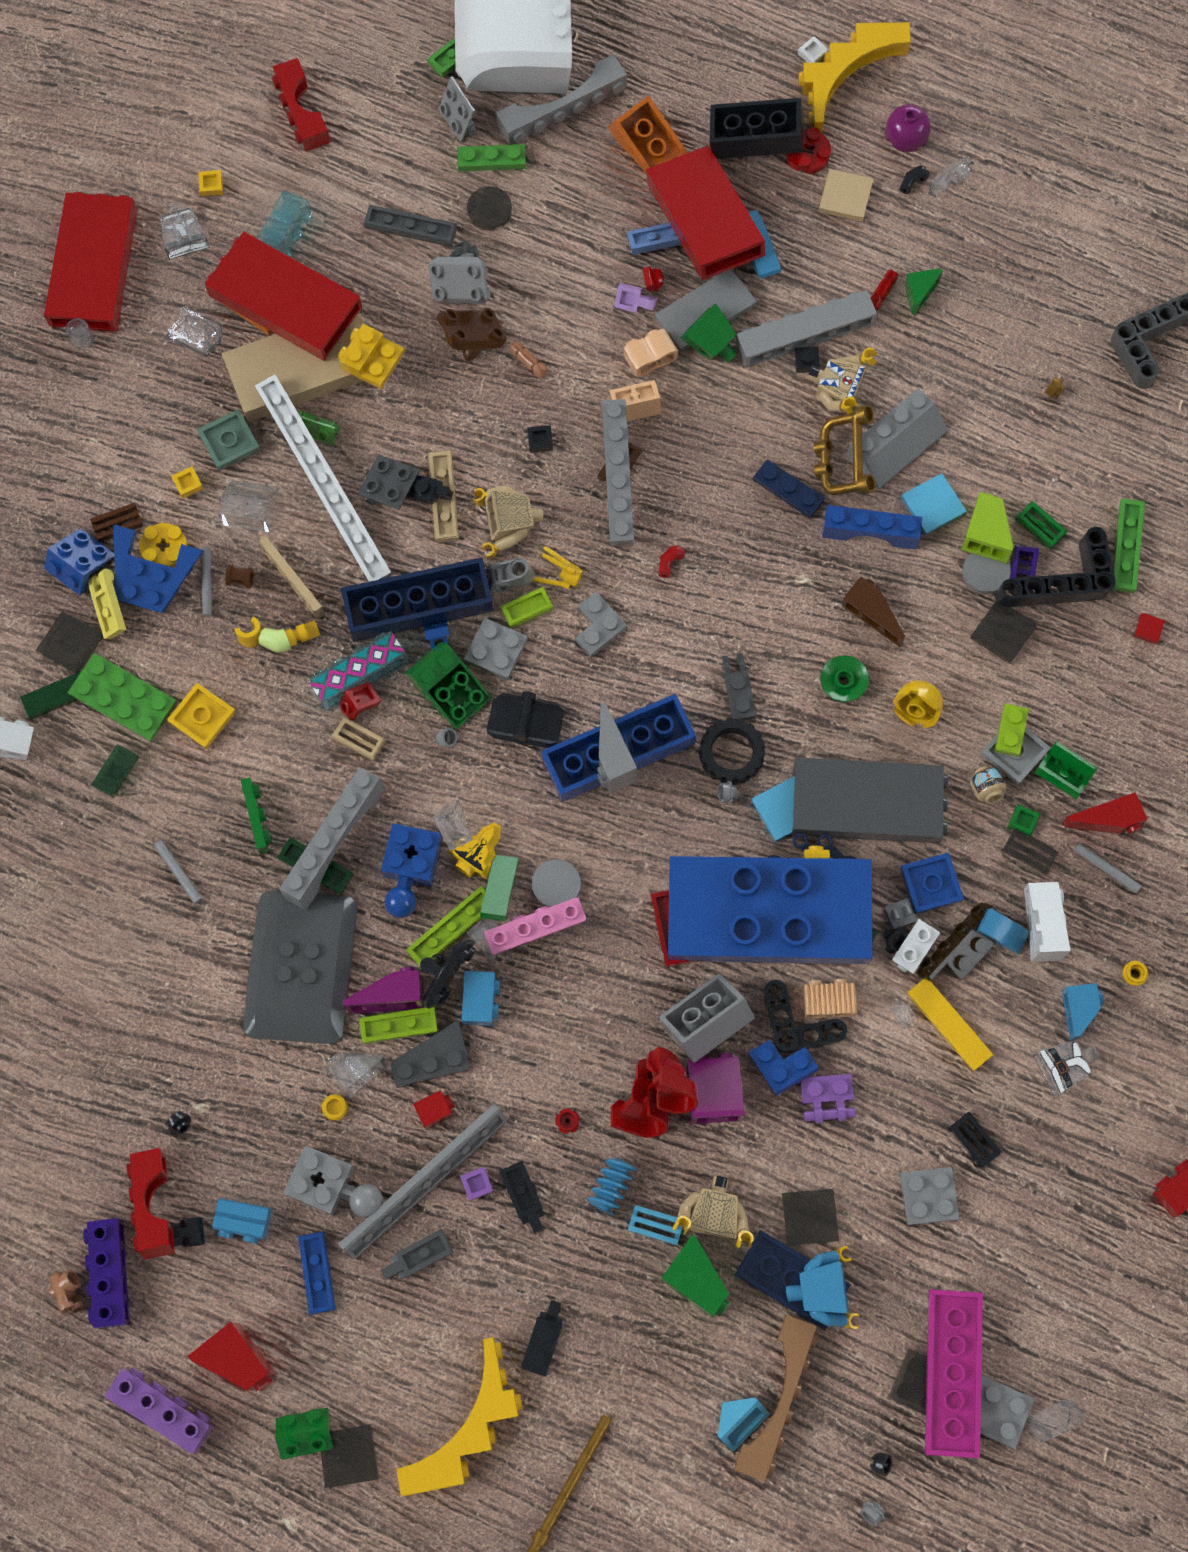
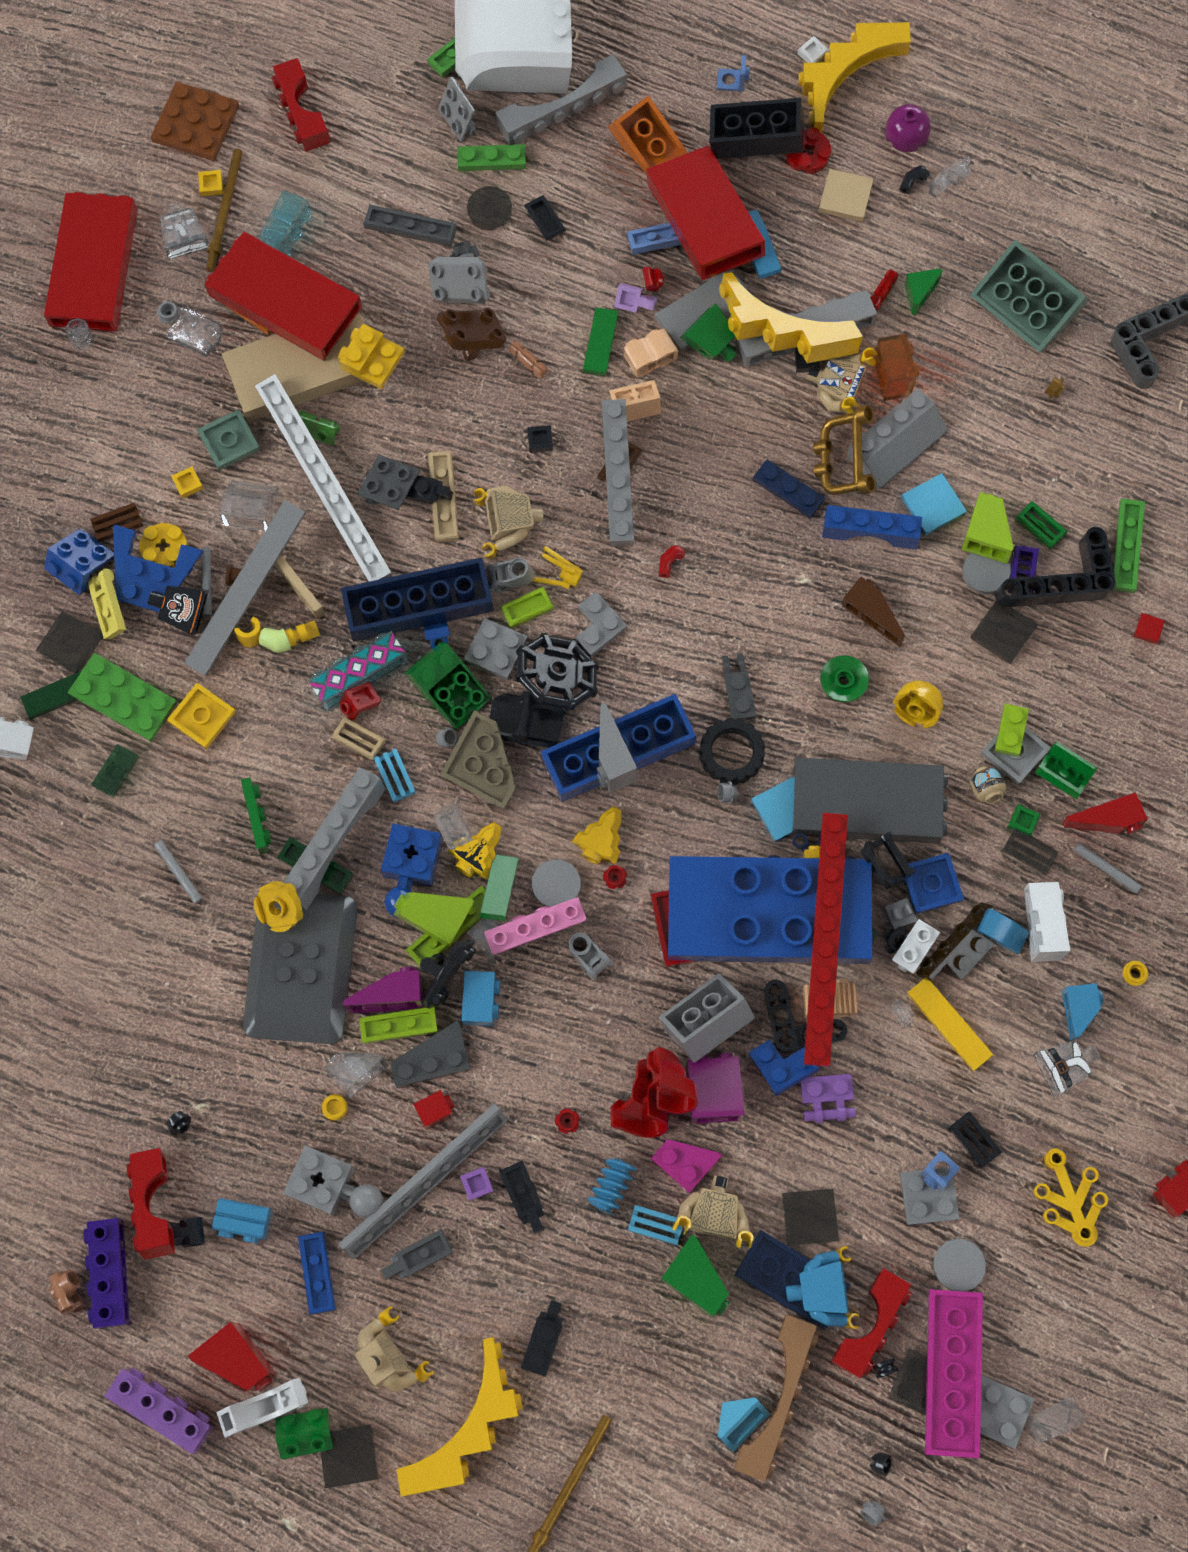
(167, 307): none -> light grey plate
(180, 607): none -> black torso
(195, 121): none -> dark orange plate
(215, 247): none -> pearl gold bar
(245, 588): none -> light grey tile
(262, 1408): none -> white arch
(289, 901): none -> yellow plate
(382, 1358): none -> tan torso
(386, 757): none -> medium azure tile
(433, 914): none -> lime slope
(482, 762): none -> dark tan plate
(544, 217): none -> black tile
(554, 682): none -> black plate
(590, 956): none -> light grey piece
(600, 341): none -> green tile
(601, 838): none -> yellow rock
(619, 872): none -> red plate
(685, 1162): none -> dark pink wing
(739, 75): none -> medium blue bracket
(782, 331): none -> yellow arch
(825, 940): none -> red plate
(870, 854): none -> black shield
(885, 1368): none -> black bush
(888, 1294): none -> red arch
(896, 366): none -> clear orange brick
(932, 1179): none -> medium blue bracket
(959, 1265): none -> light grey tile
(1029, 296): none -> sand green slope
(1072, 1201): none -> yellow plant

